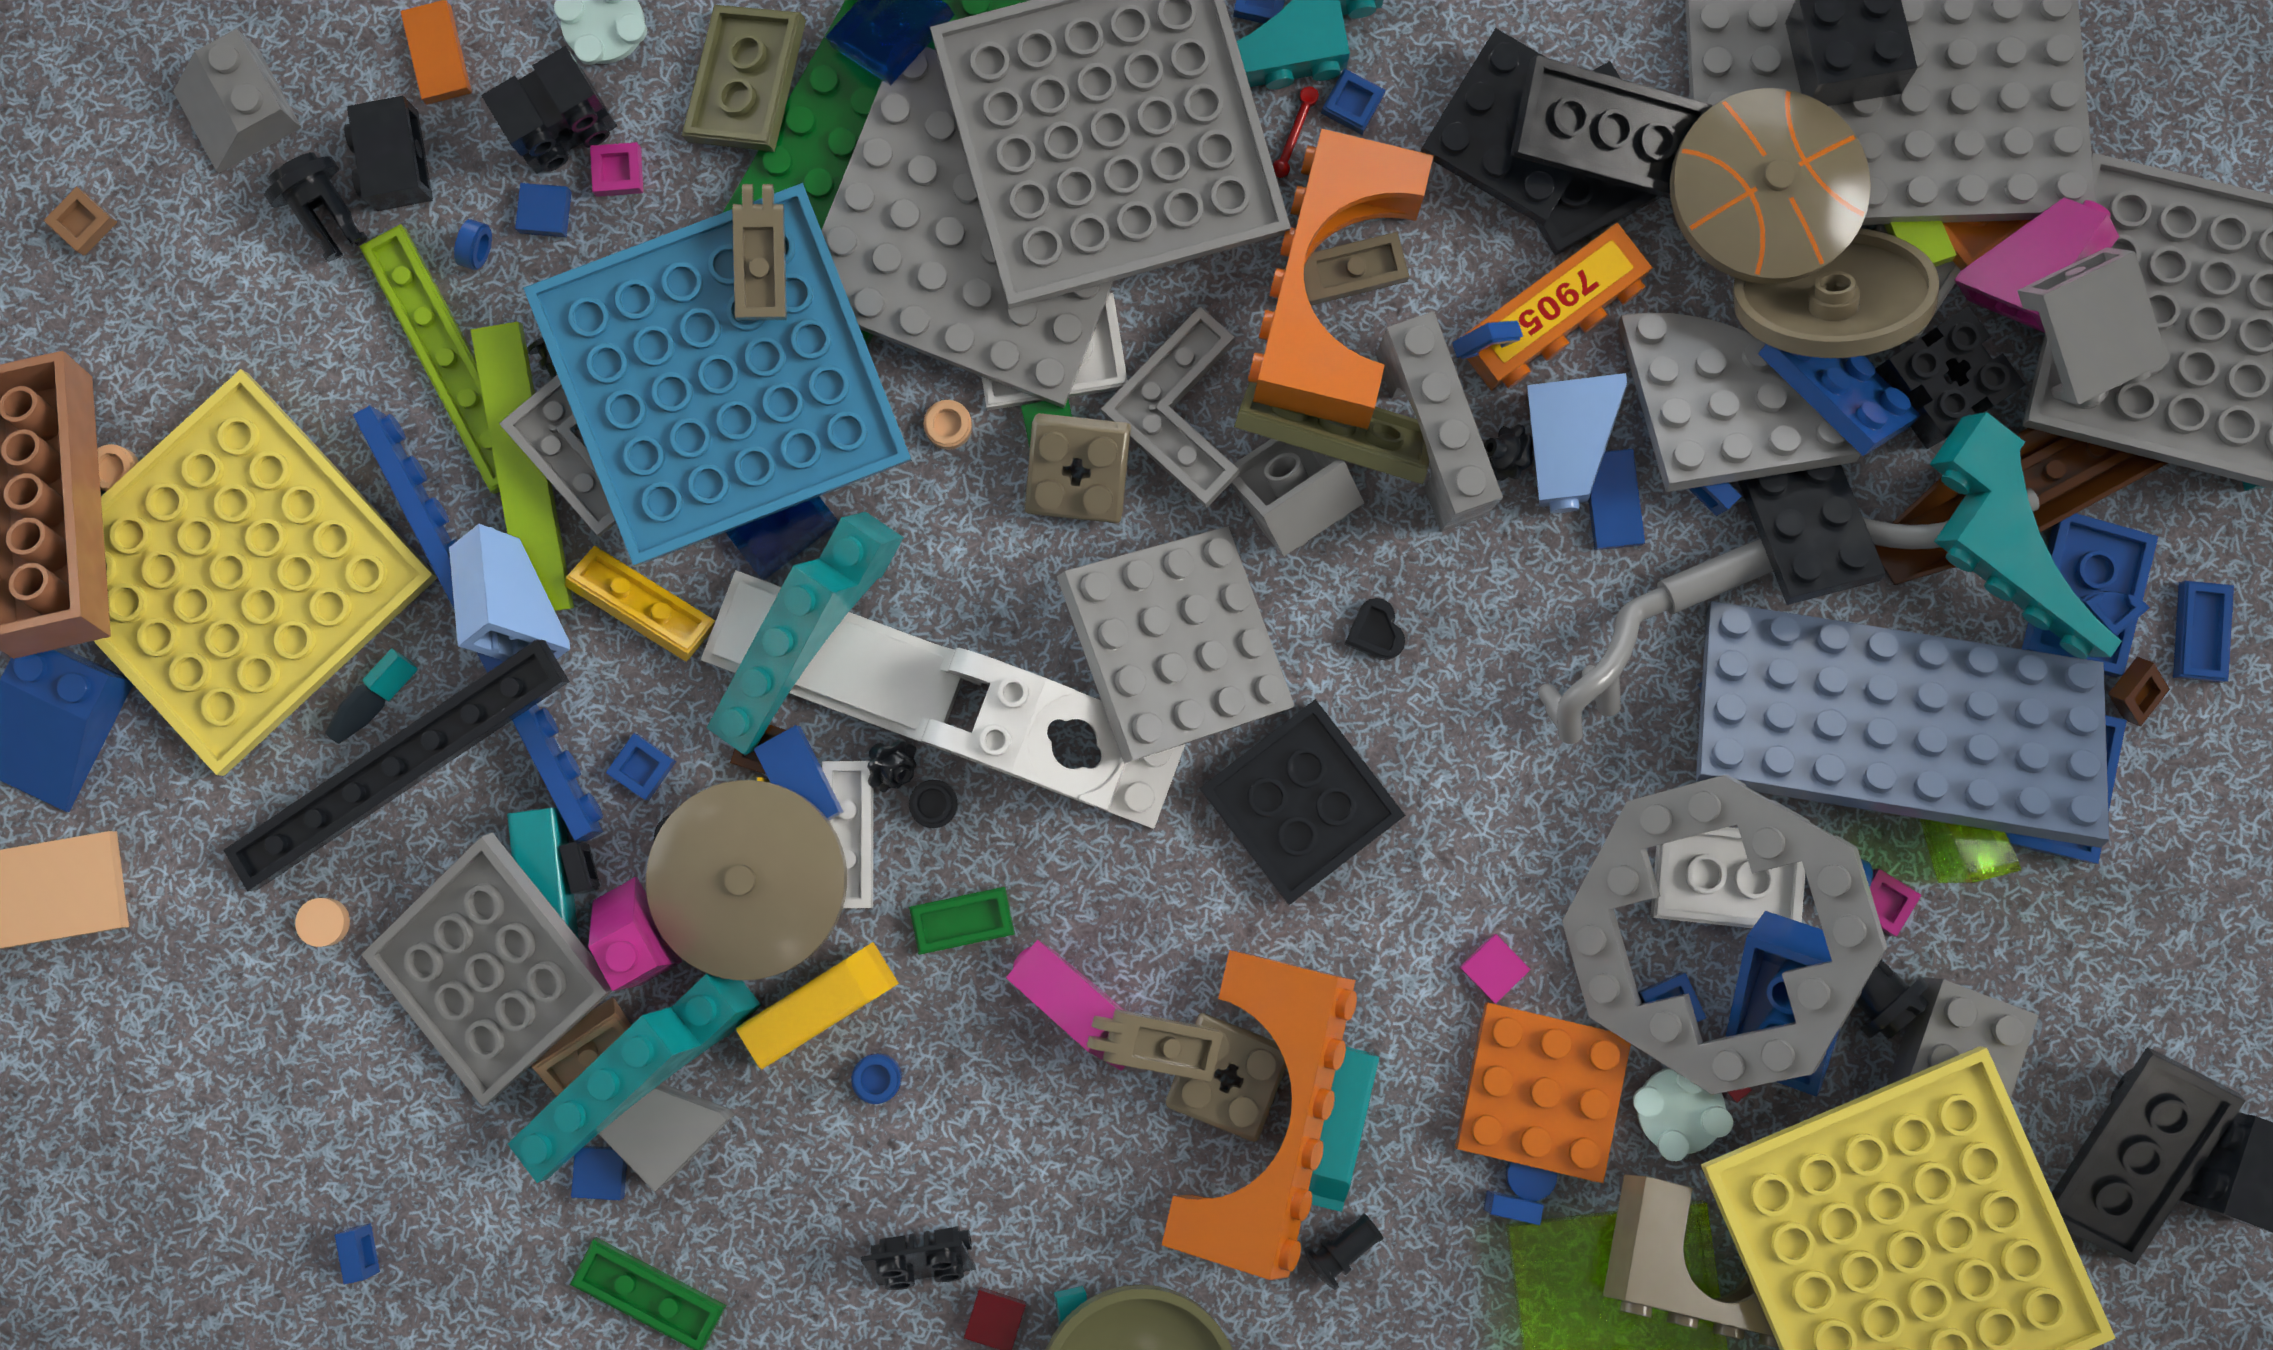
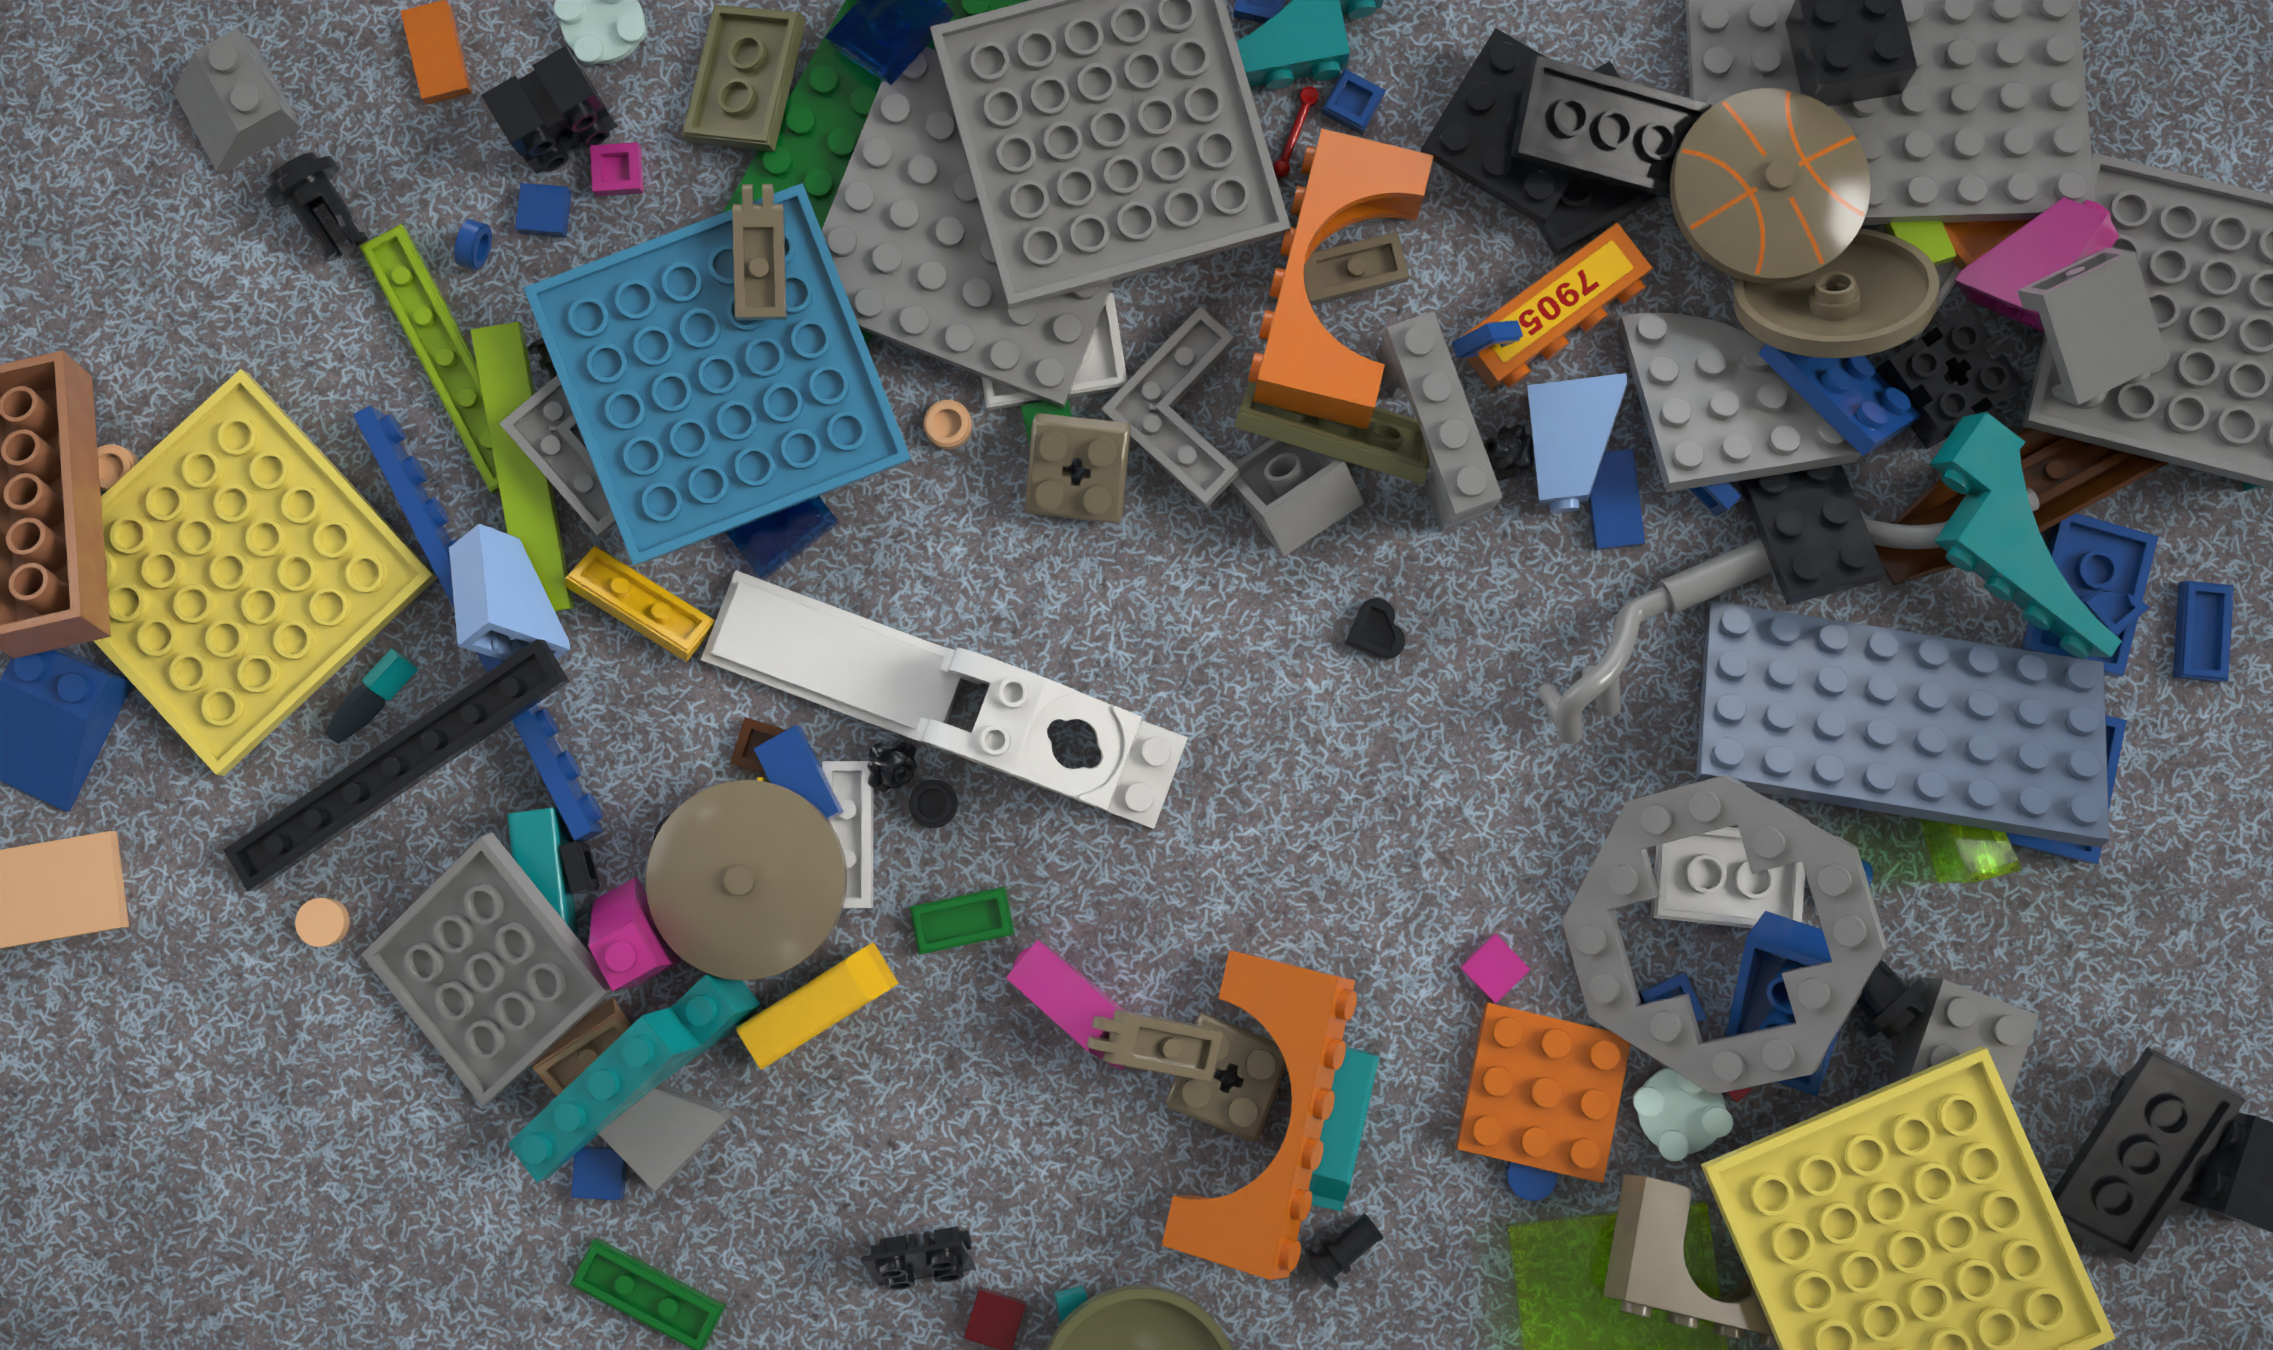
(80, 221): medium nougat tile -> none
(357, 1253): blue tile -> none
(388, 153): black brick -> none
(641, 766): blue tile -> none
(799, 623): teal arch -> none
(876, 1078): blue tile -> none
(1175, 643): light grey plate -> none
(1302, 802): black plate -> none
(1513, 1207): blue tile -> none
(1892, 901): dark pink tile -> none
(2139, 691): reddish brown tile -> none

